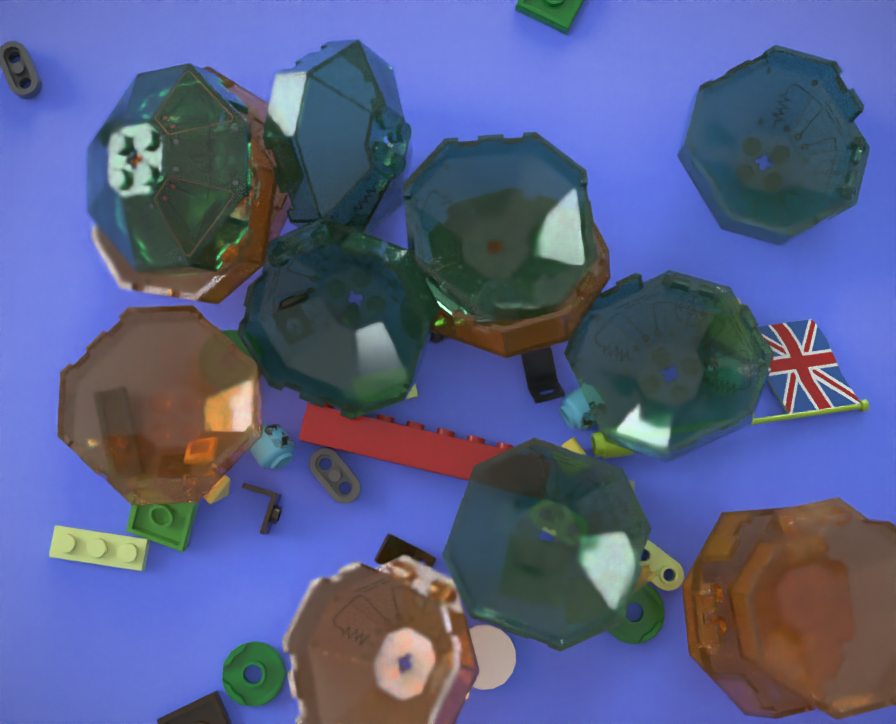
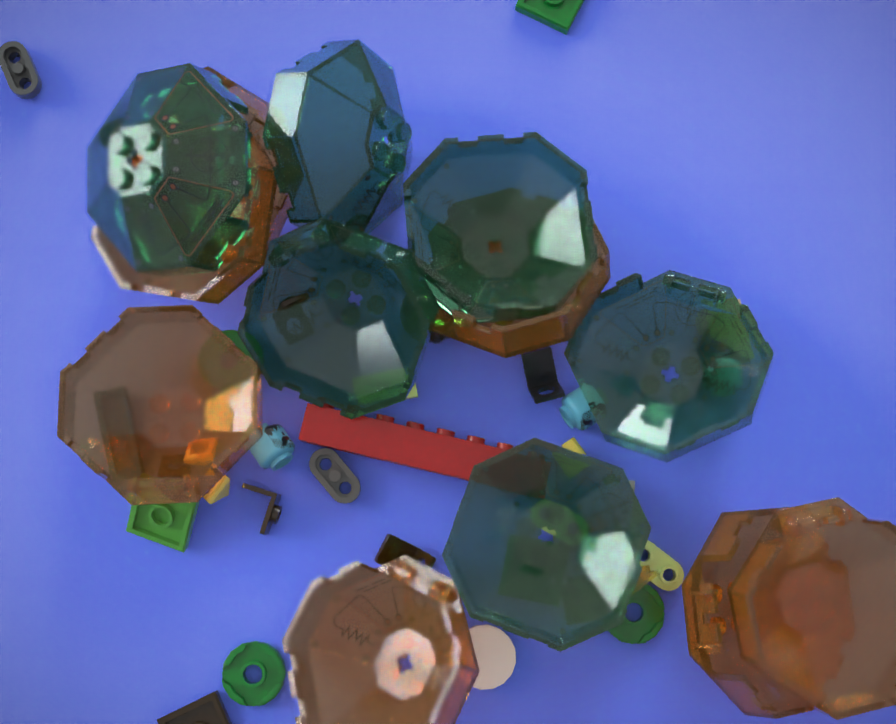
(99, 548): yellowish green plate -> none
(800, 119): windscreen -> none
(801, 377): flag -> none

